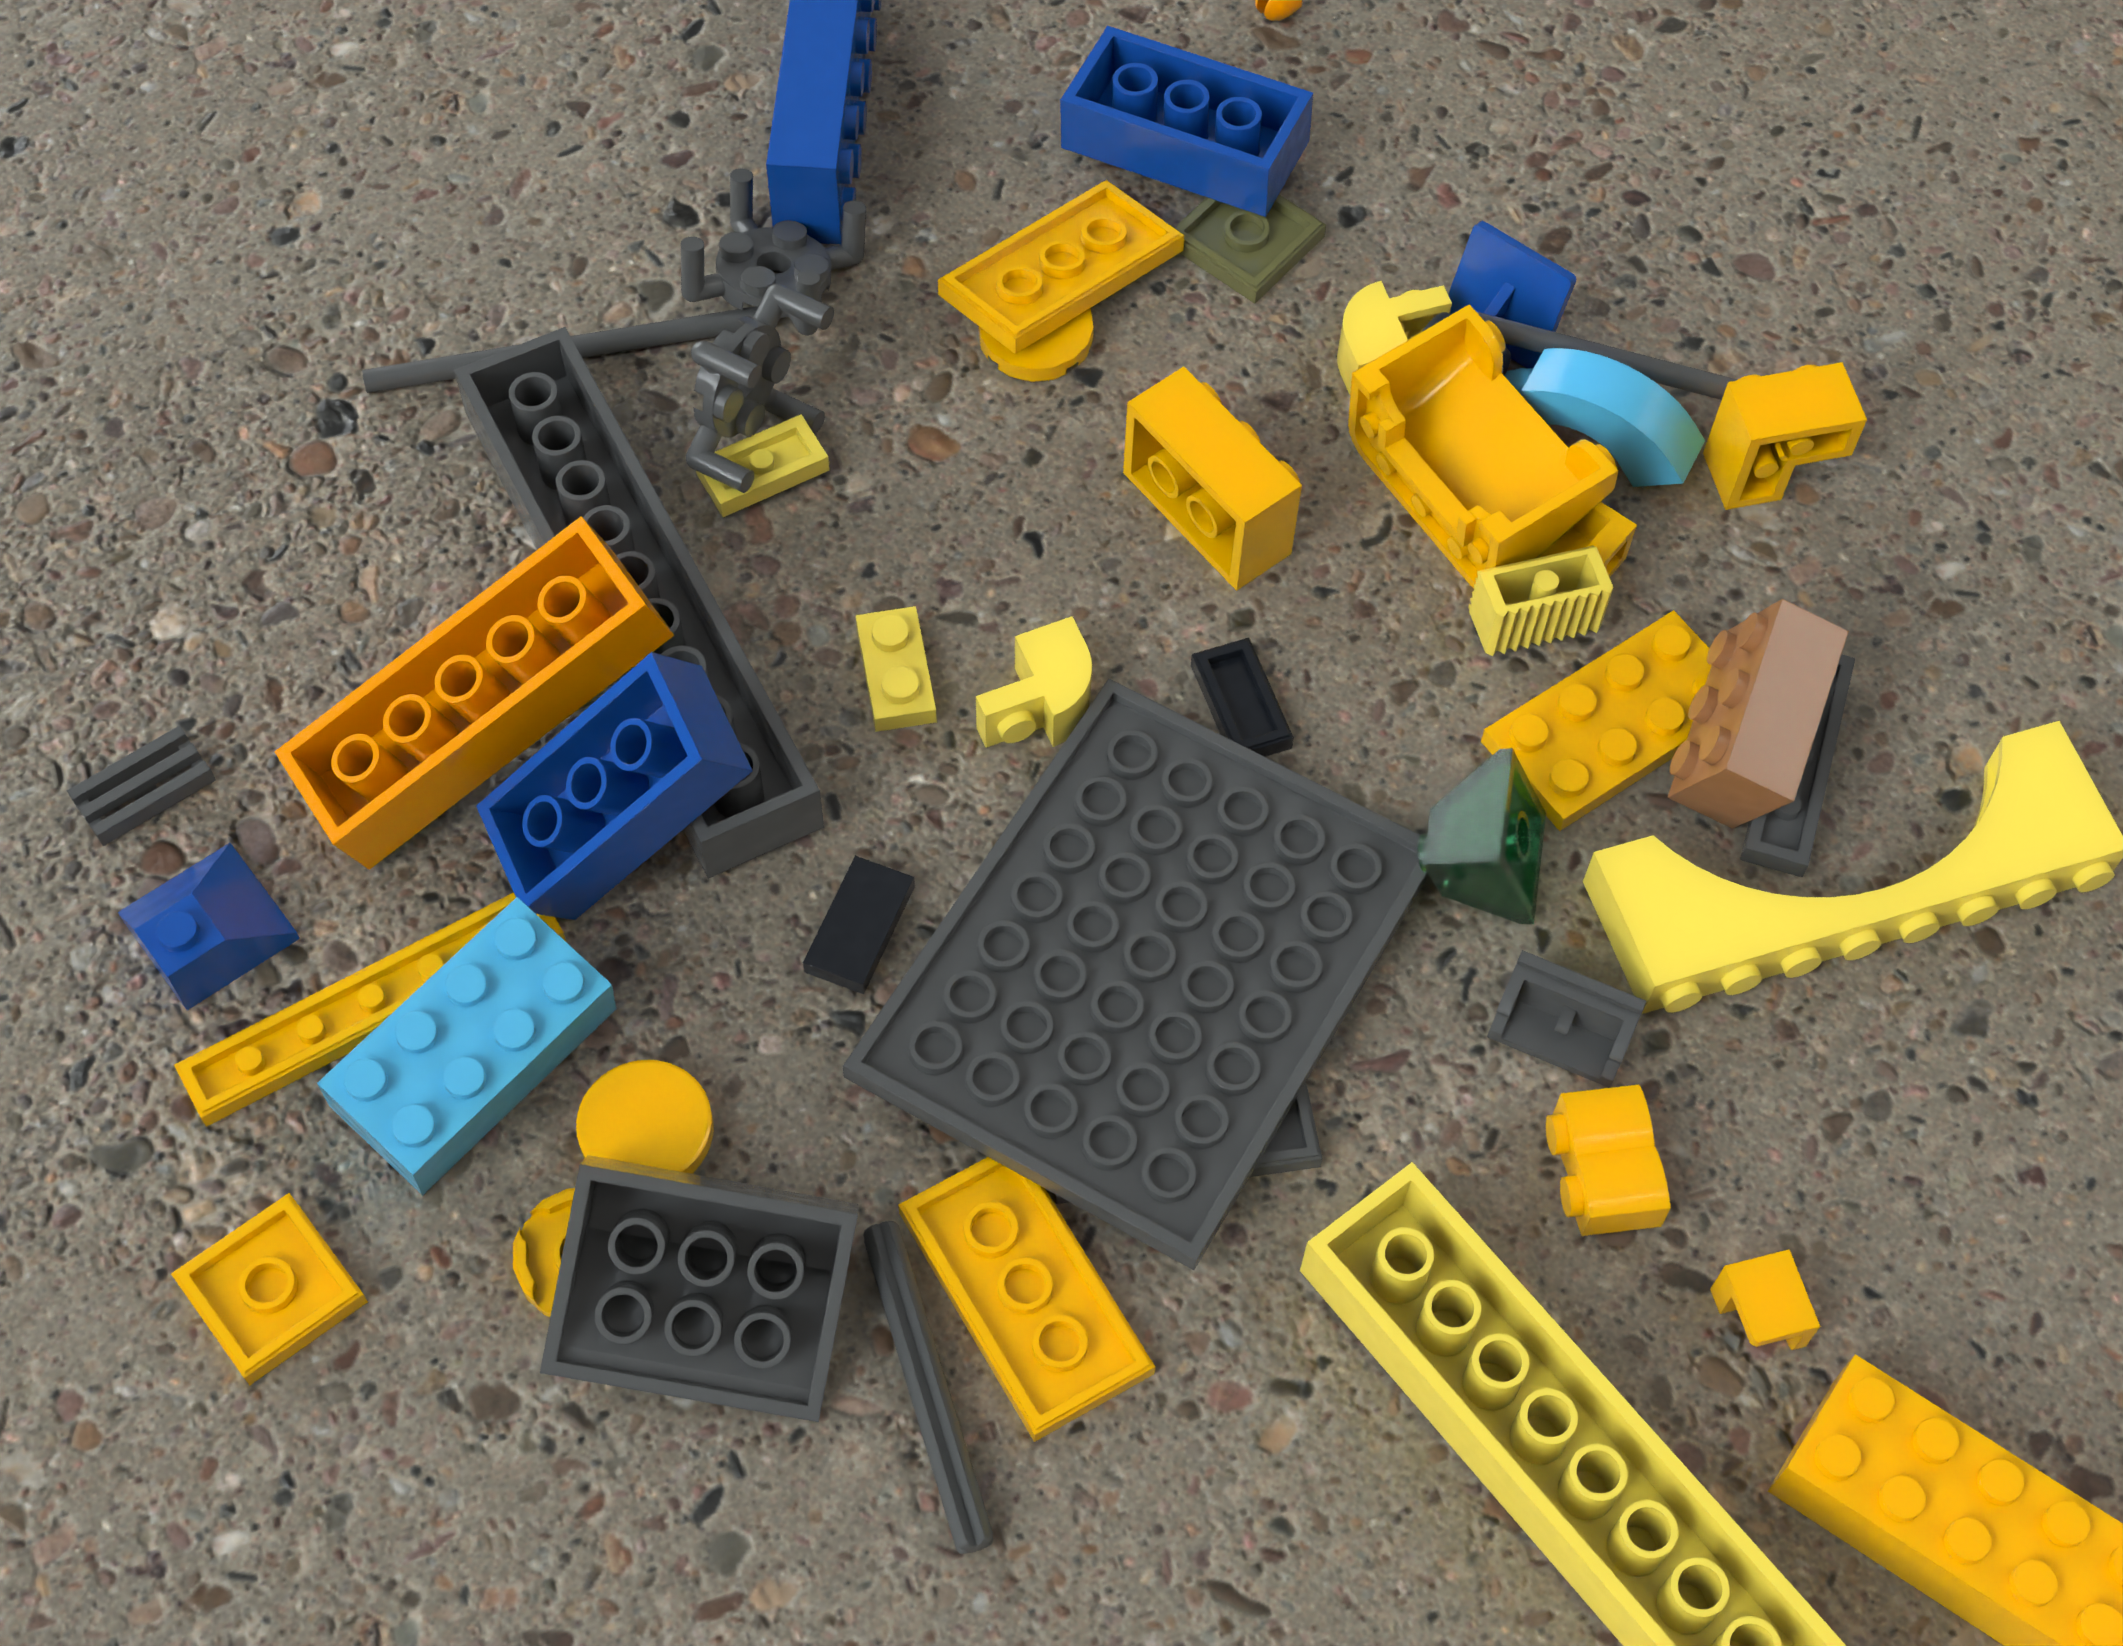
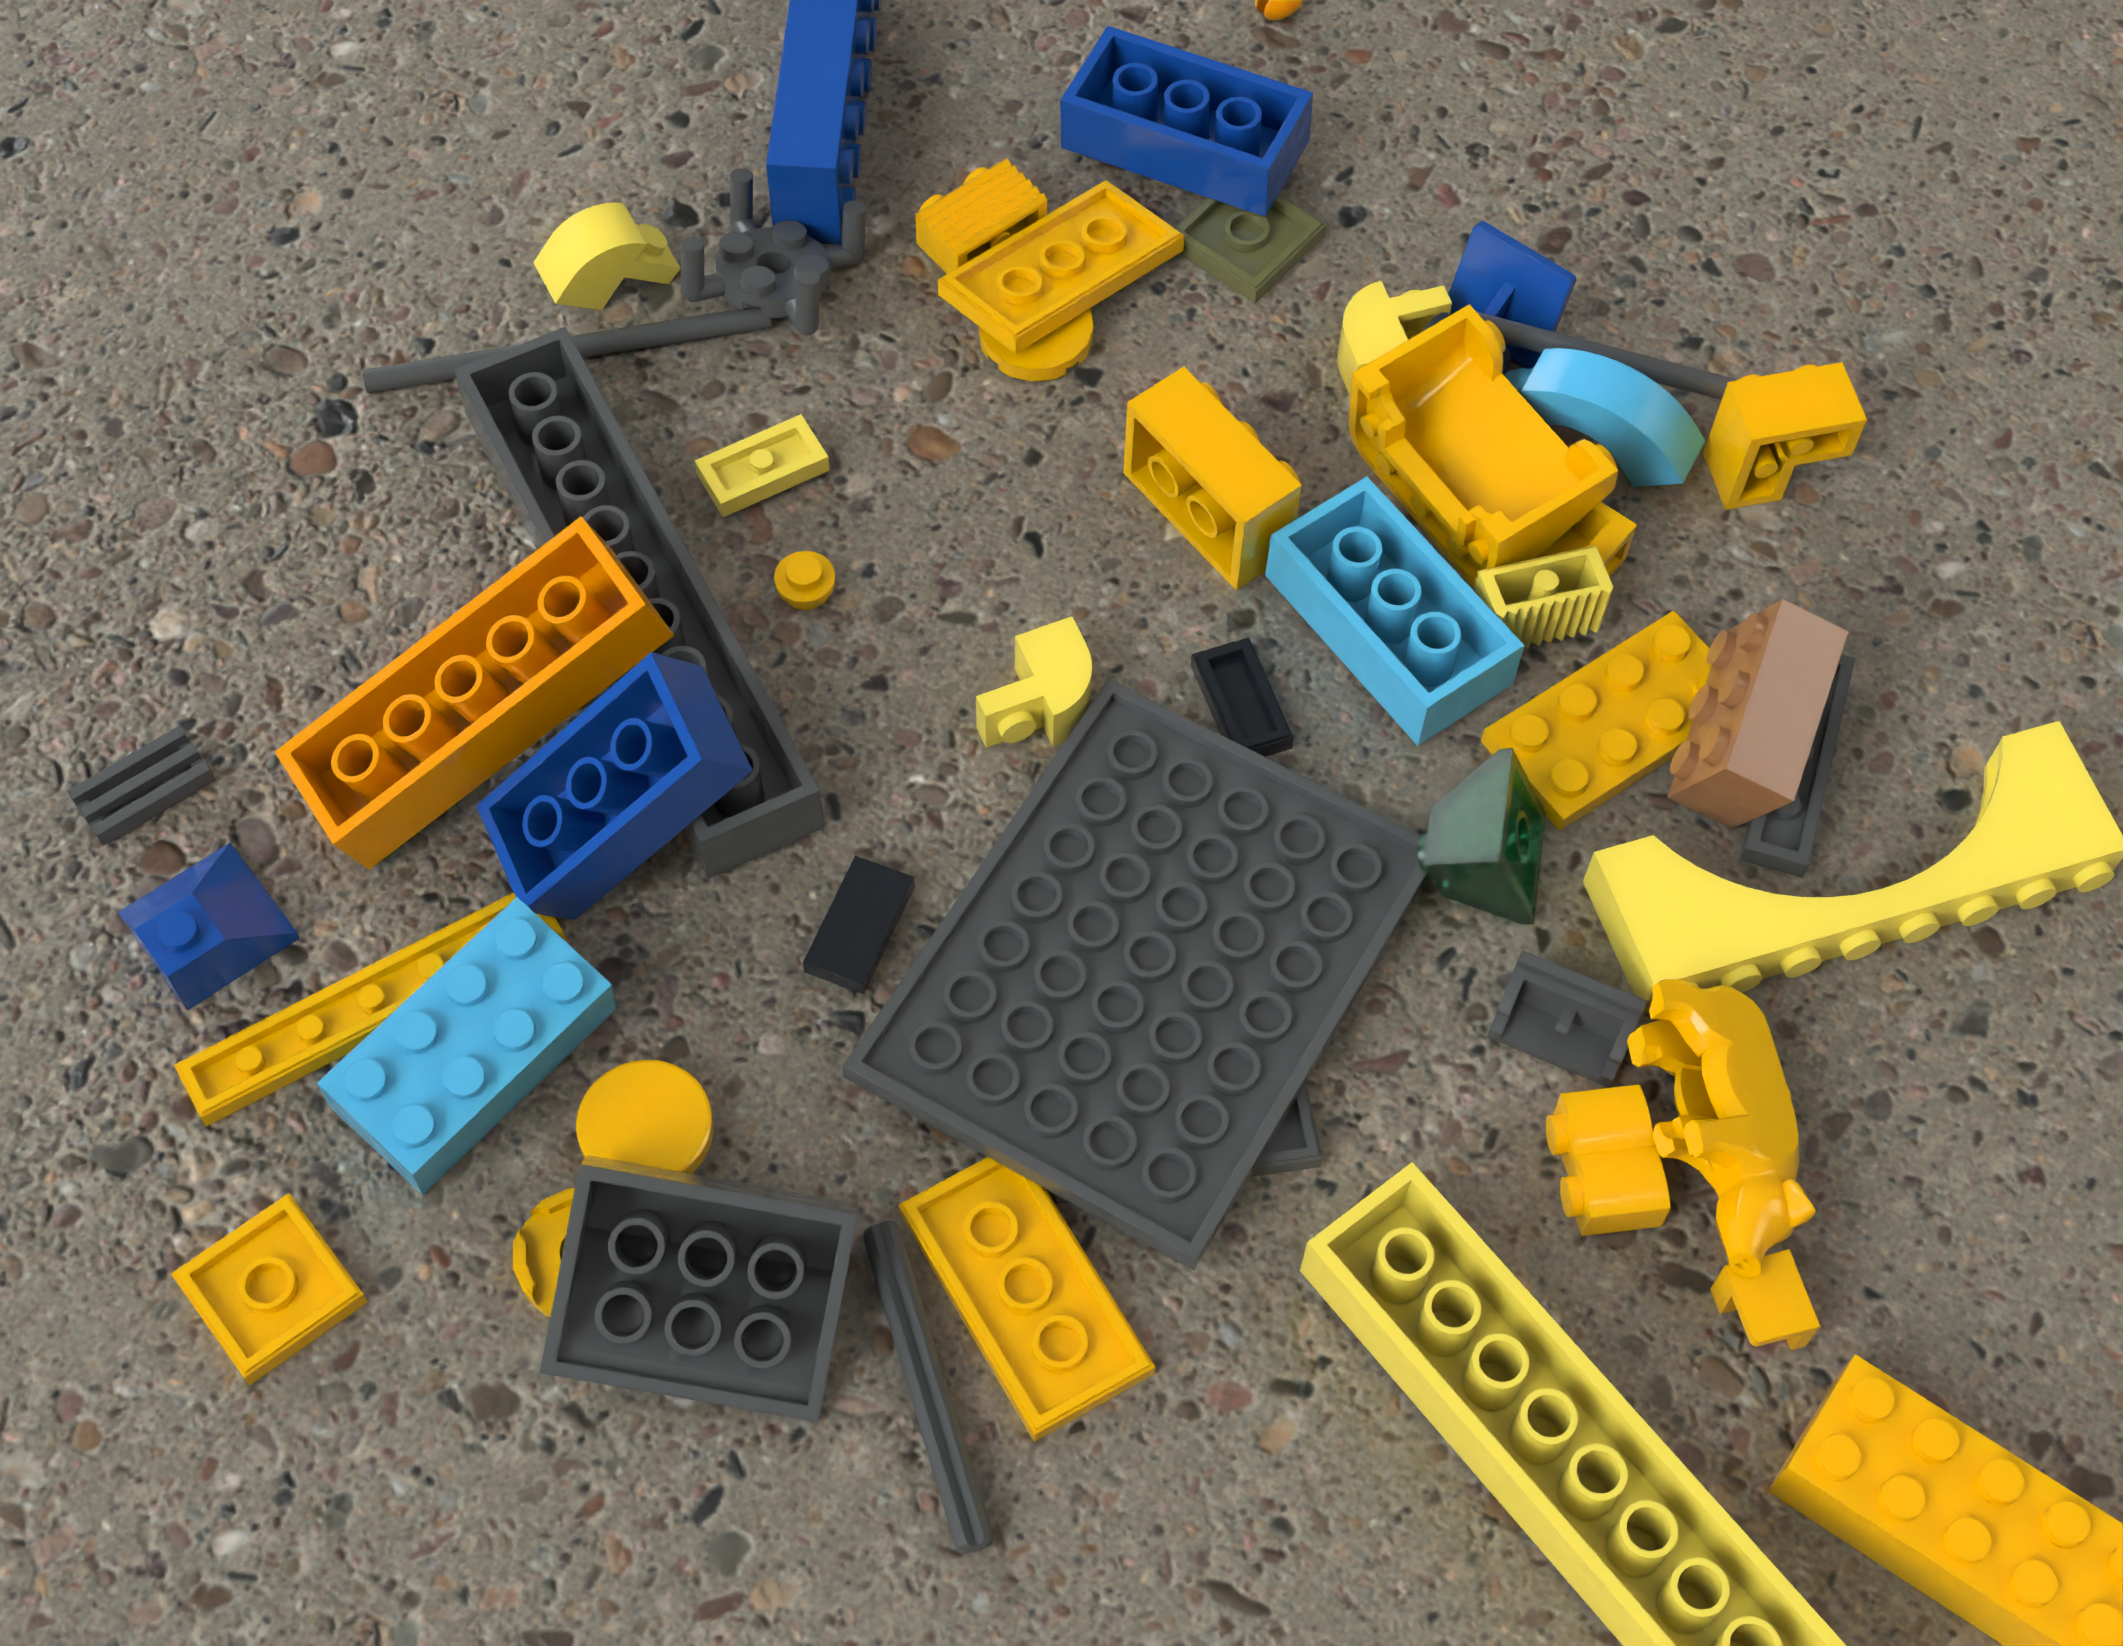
(599, 249): none -> light yellow brick
(740, 378): dark grey plate -> none
(804, 579): none -> yellow plate
(896, 669): light yellow plate -> none
(977, 215): none -> yellow brick
(1393, 610): none -> medium azure brick
(1731, 1110): none -> yellow animal

